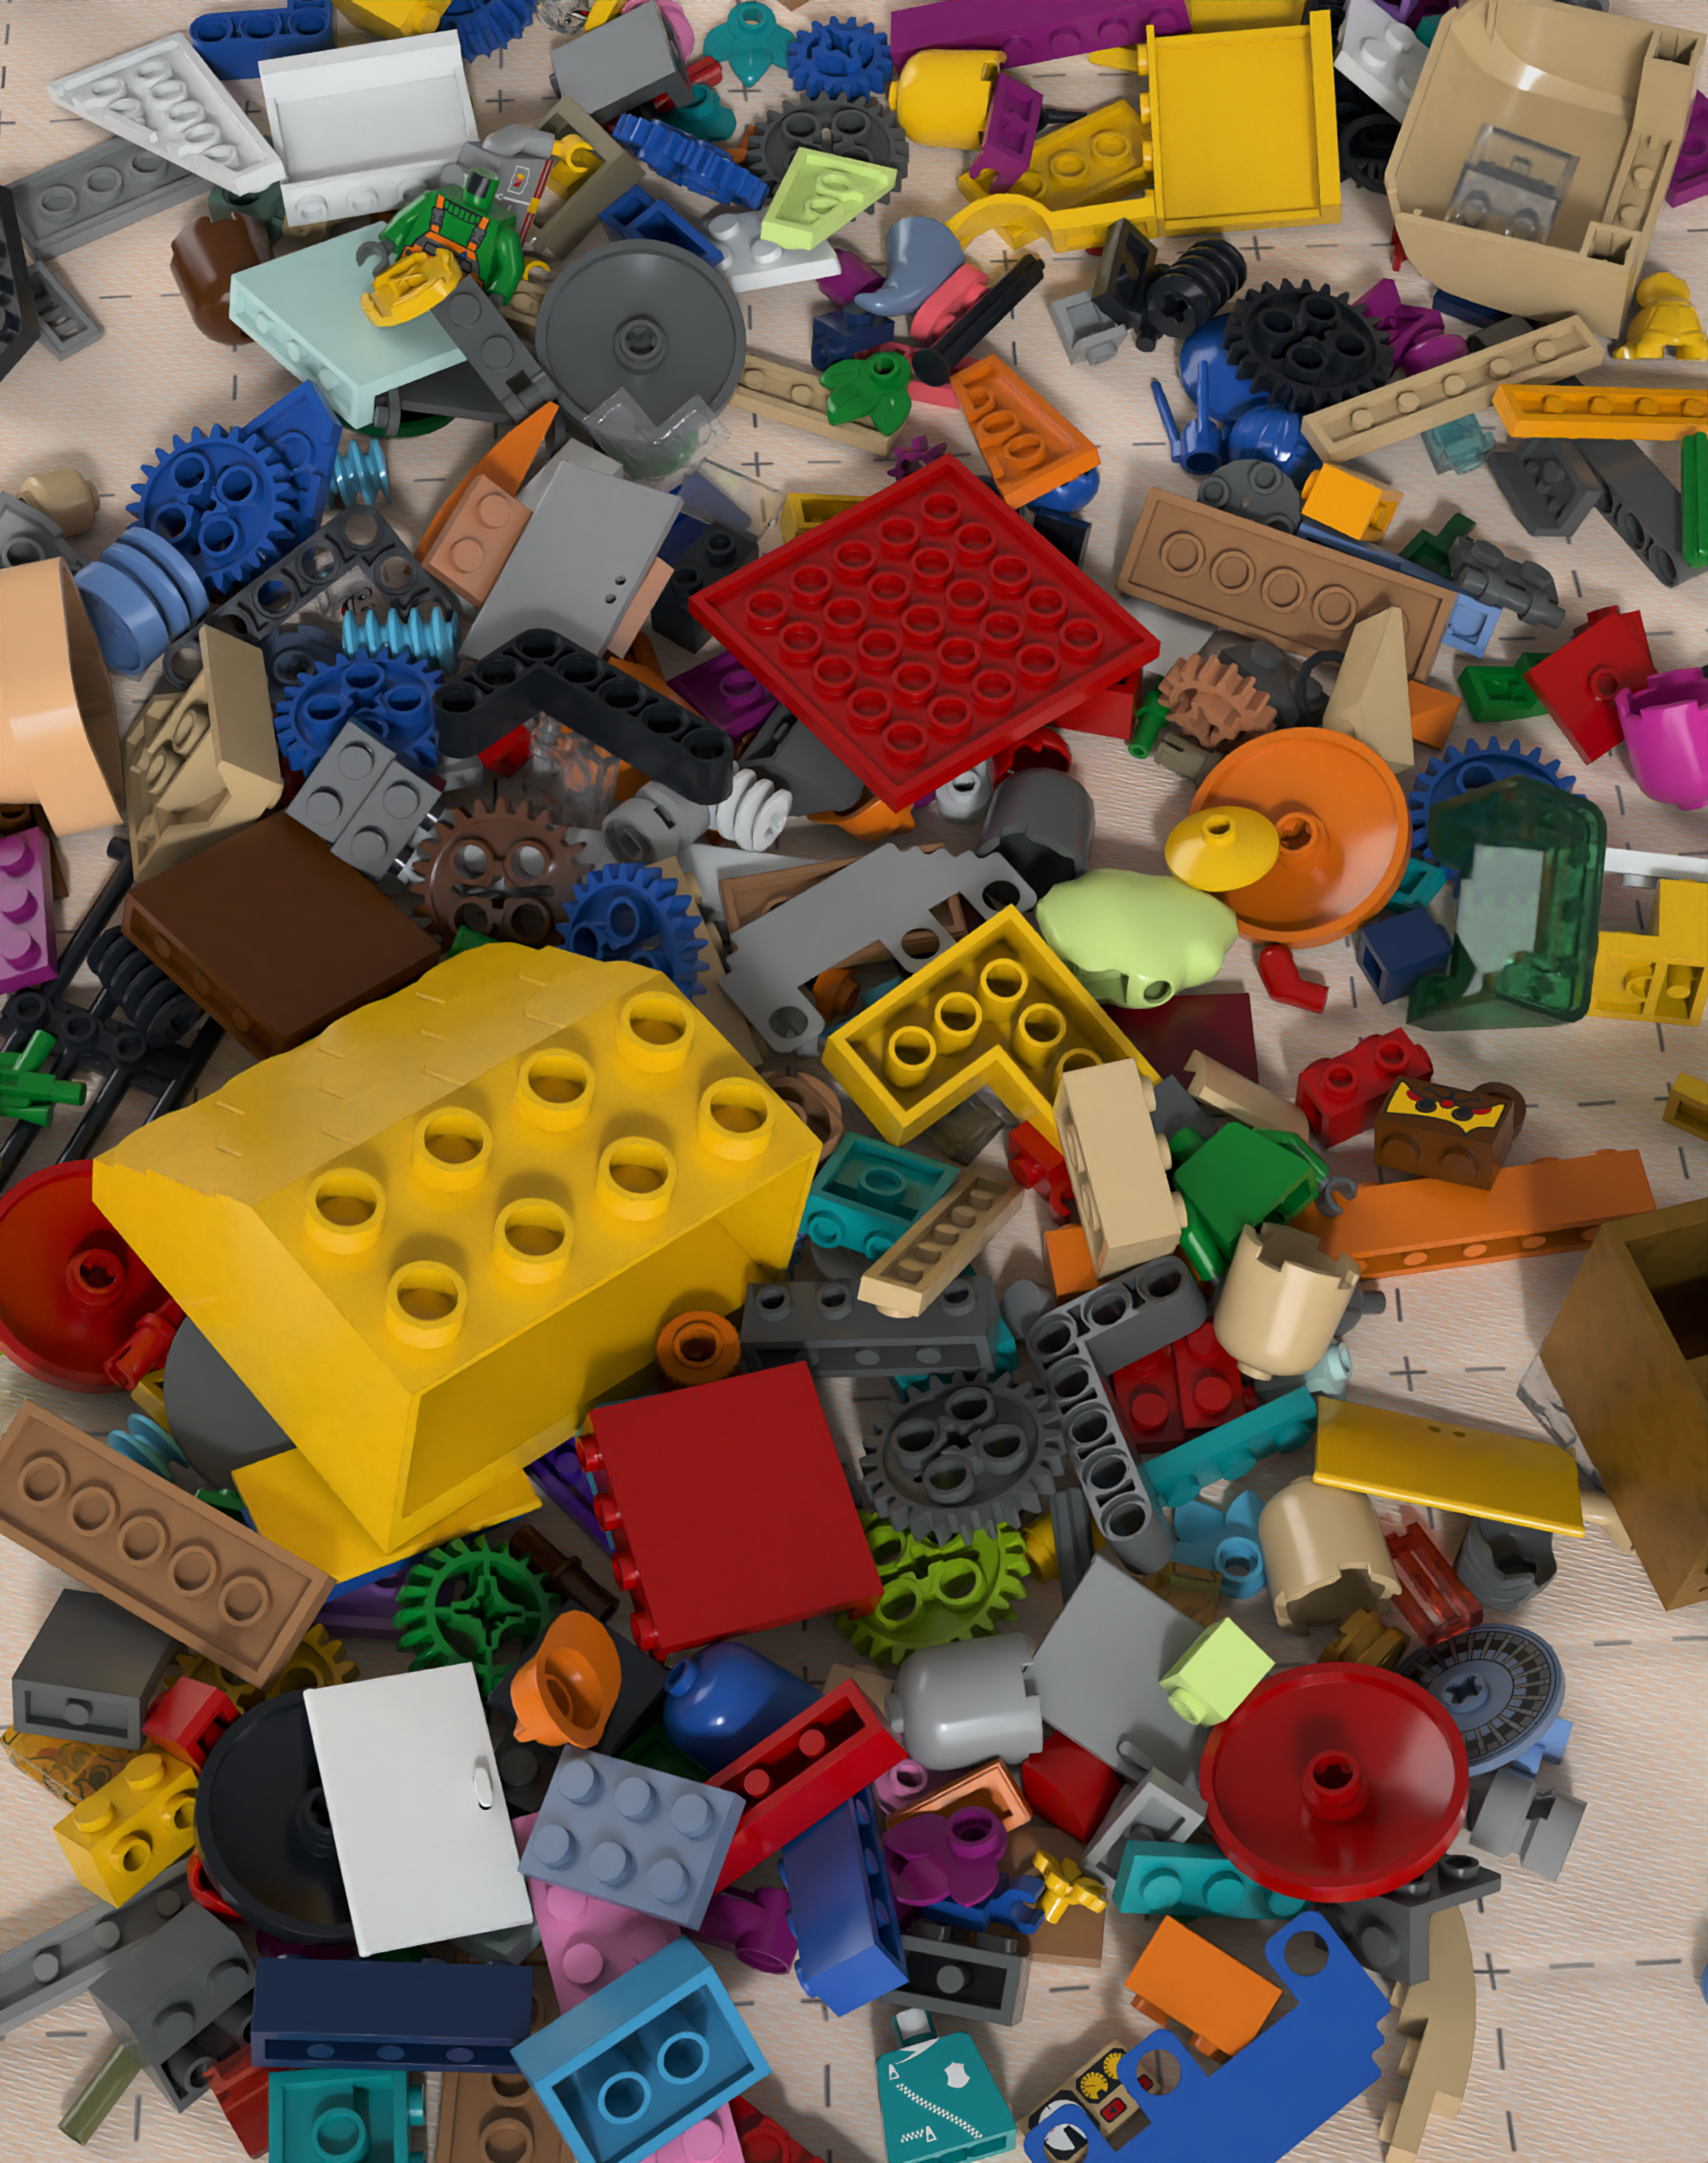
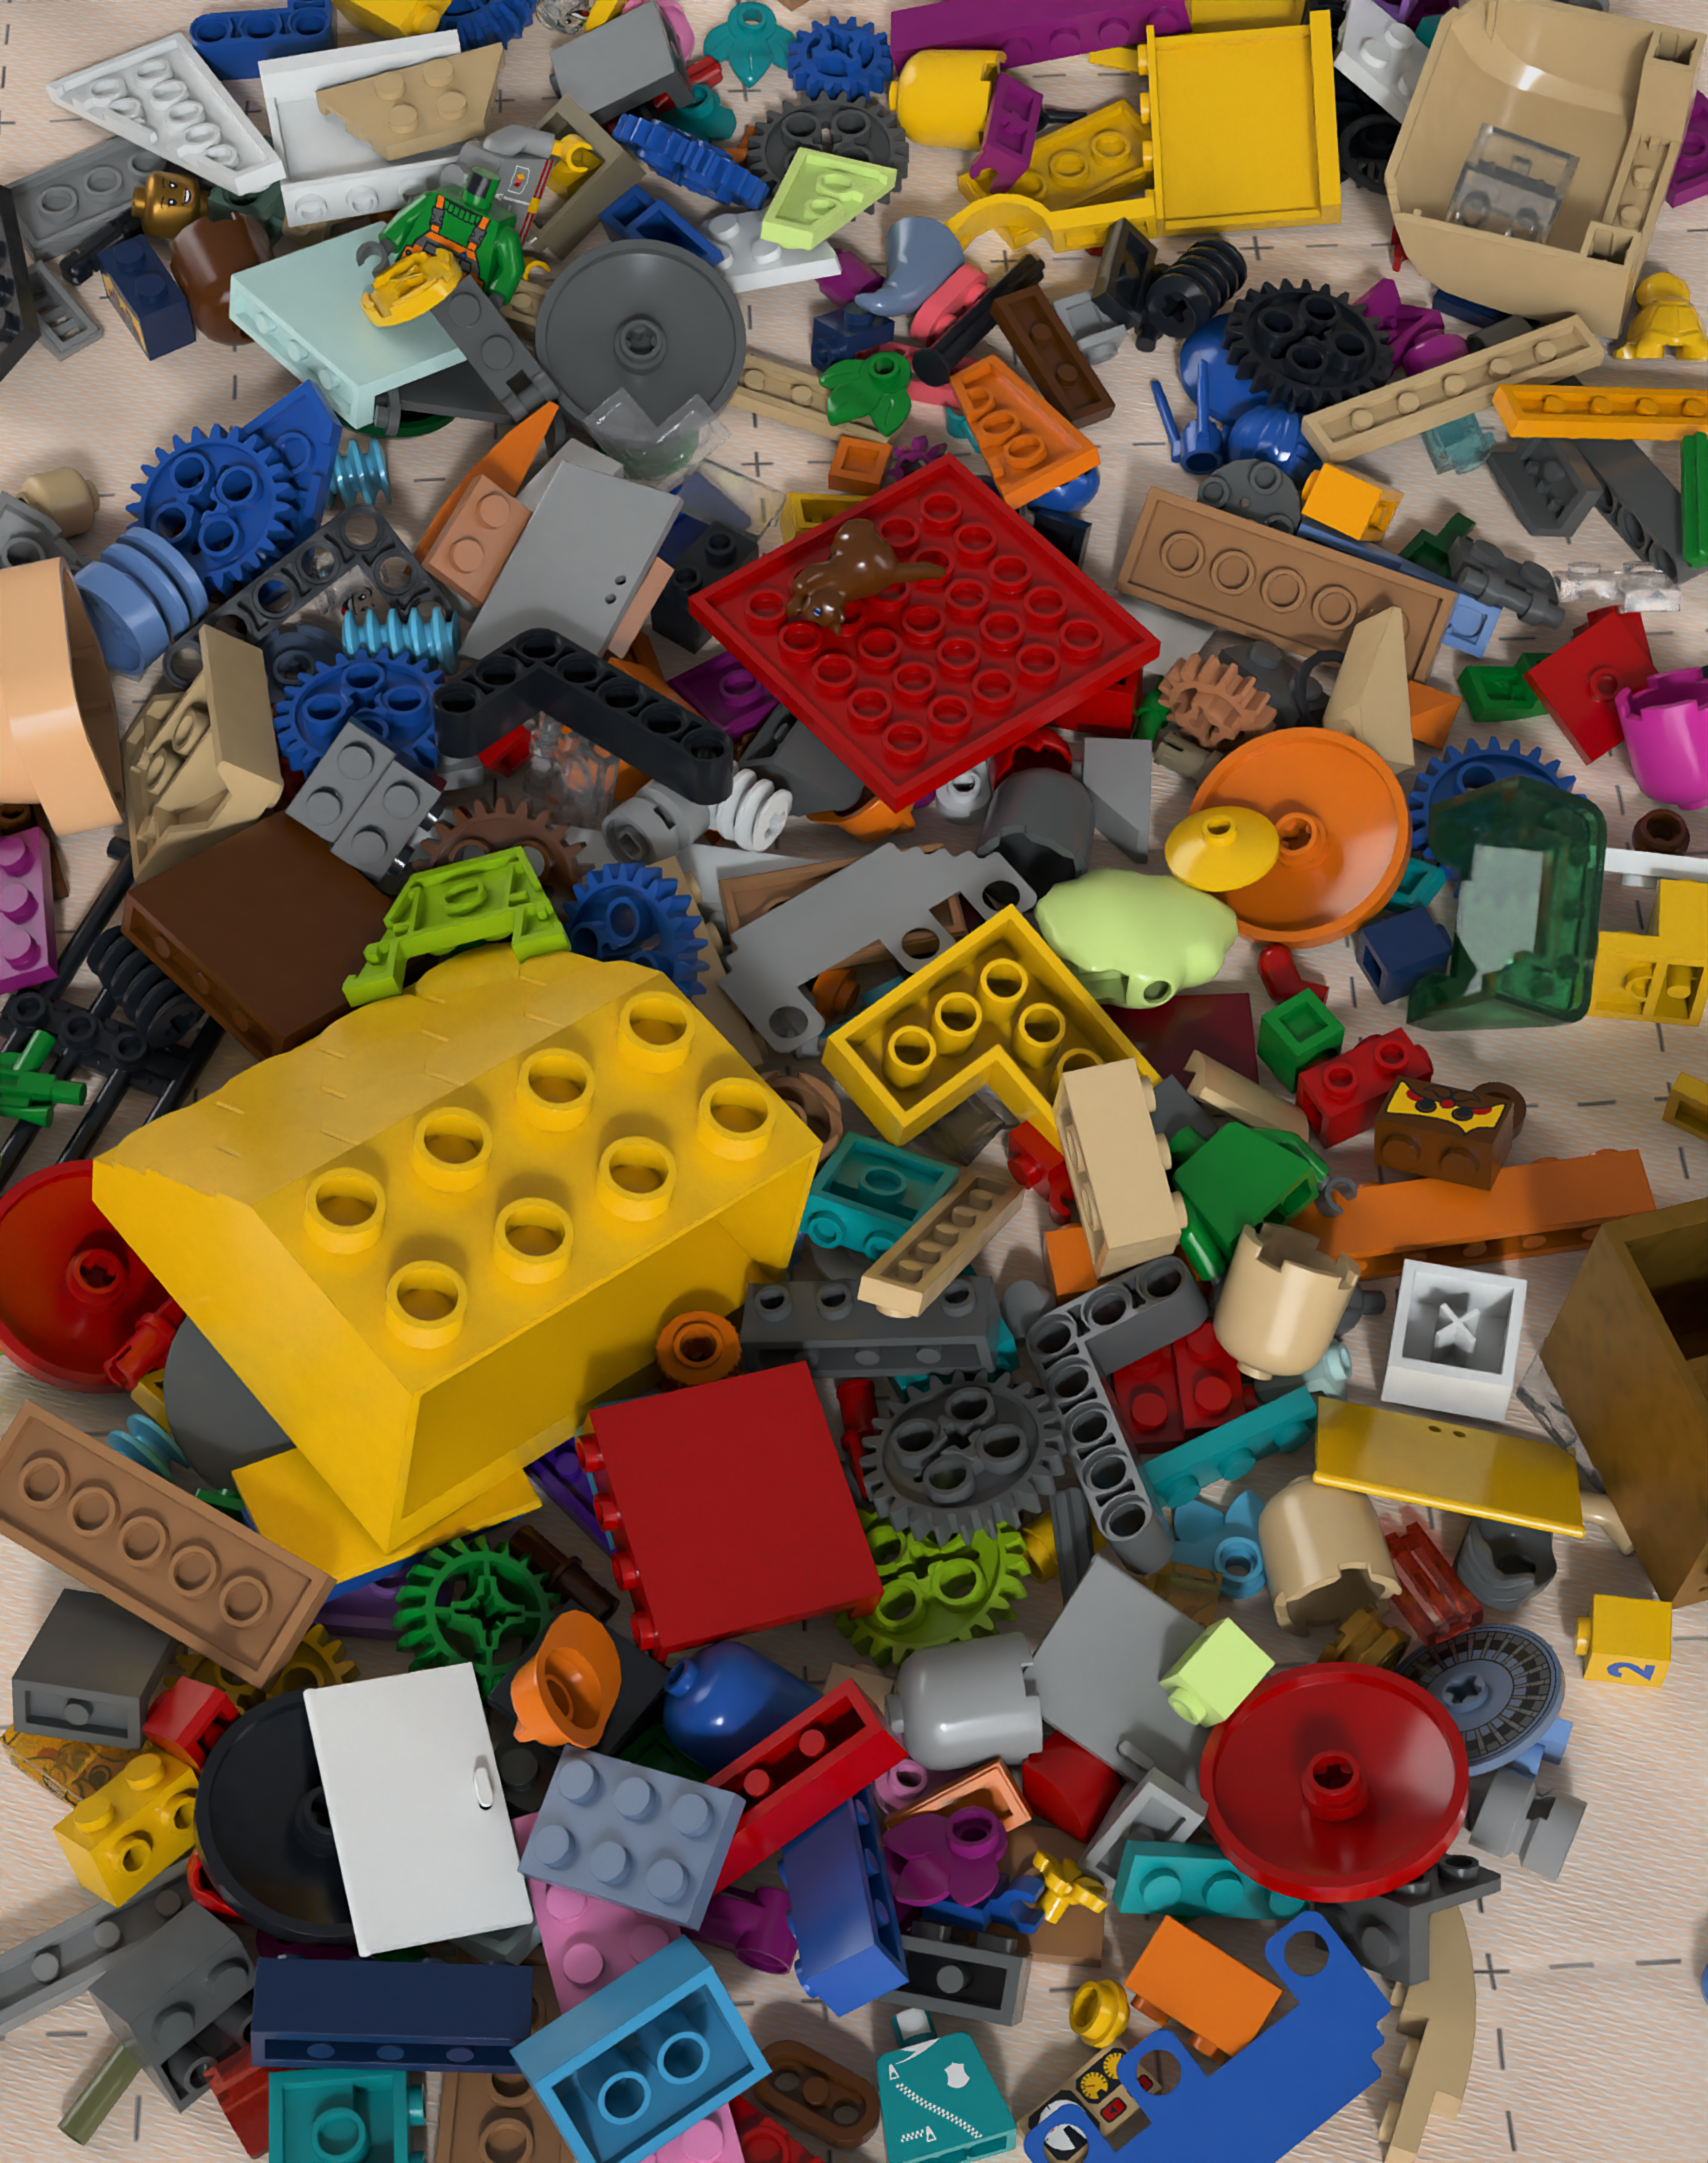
(78, 266): none -> black axle
(146, 297): none -> dark blue brick
(168, 203): none -> pearl gold head
(420, 104): none -> tan wing
(457, 906): none -> lime wing
(821, 2091): none -> reddish brown plate
(855, 570): none -> reddish brown animal
(857, 1411): none -> red axle
(860, 466): none -> orange plate
(958, 428): none -> teal hand
(1052, 356): none -> reddish brown plate
(1099, 2012): none -> yellow plate
(1120, 784): none -> light grey slope
(1297, 1036): none -> green brick
(1454, 1340): none -> white brick
(1625, 1640): none -> yellow brick
(1633, 588): none -> clear plate
(1663, 825): none -> reddish brown plate

